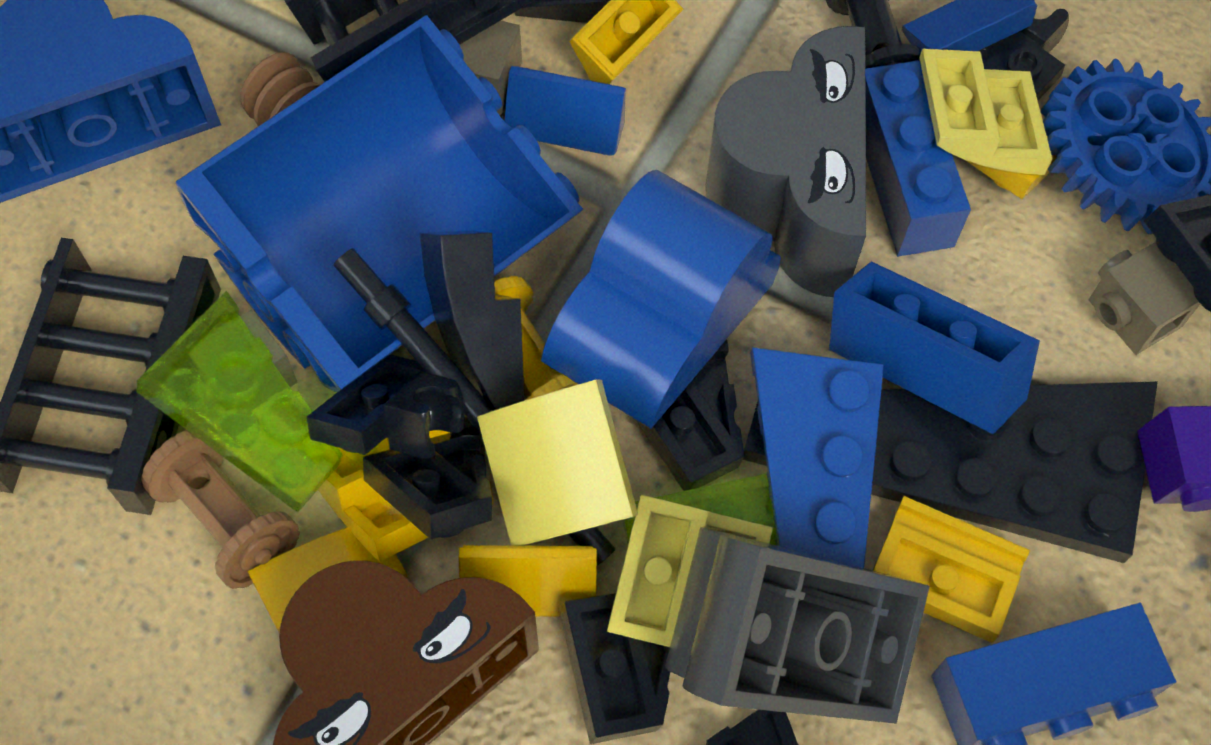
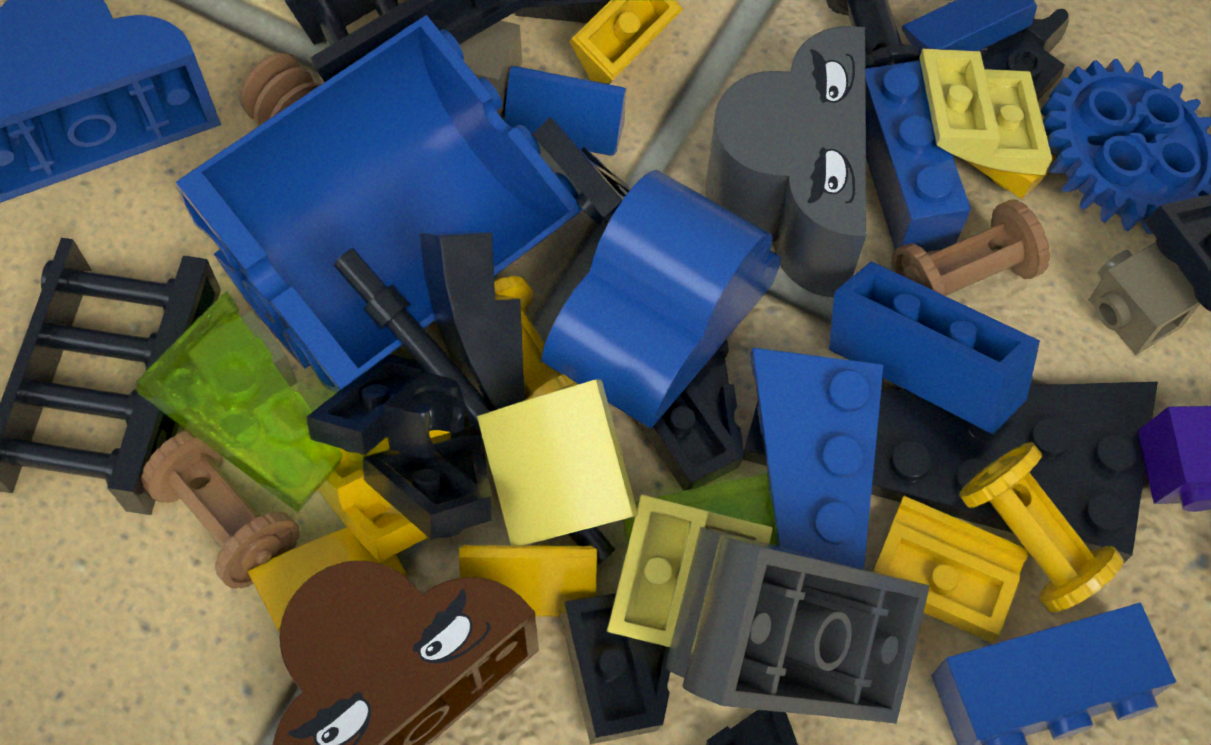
(598, 185): none -> black wing
(1013, 232): none -> medium nougat hose
(1042, 529): none -> yellow hose

